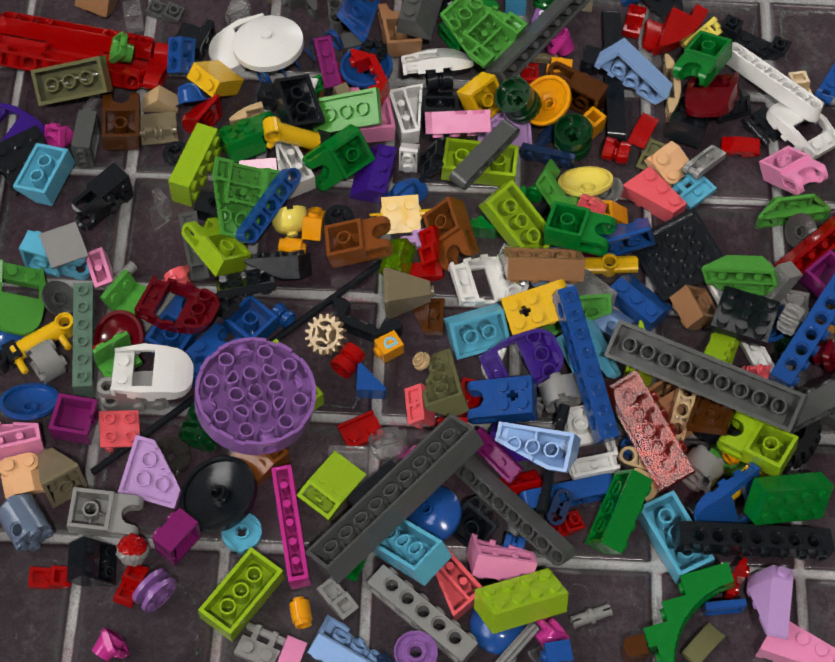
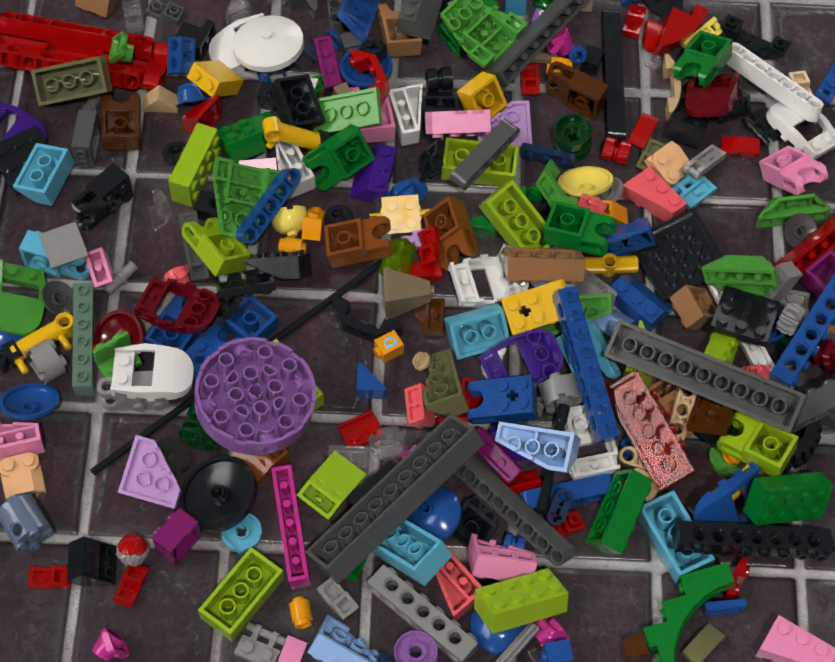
(58, 476): dark tan slope -> none
(60, 137): dark pink piece -> none
(74, 418): magenta piece -> none
(108, 514): light grey brick -> none
(118, 428): coral hinge -> none
(123, 293): bright green bracket -> none
(154, 590): medium lavender wheel -> none
(158, 128): dark tan hinge -> none
(247, 112): tan slope -> none
(285, 316): blue wheel -> none
(333, 335): tan gear -> none
(347, 360): red wheel -> none
(409, 157): white slope -> none
(435, 59): white slope -> none
(518, 100): dark green wheel -> none
(546, 136): dark blue axle -> none
(552, 91): light orange dish -> none
(577, 54): none -> blue cone
(591, 616): light grey pin -> none
(597, 120): light orange brick -> none
(634, 70): light blue wedge -> none
(707, 468): light grey brick -> none
(772, 598): lavender wedge -> none

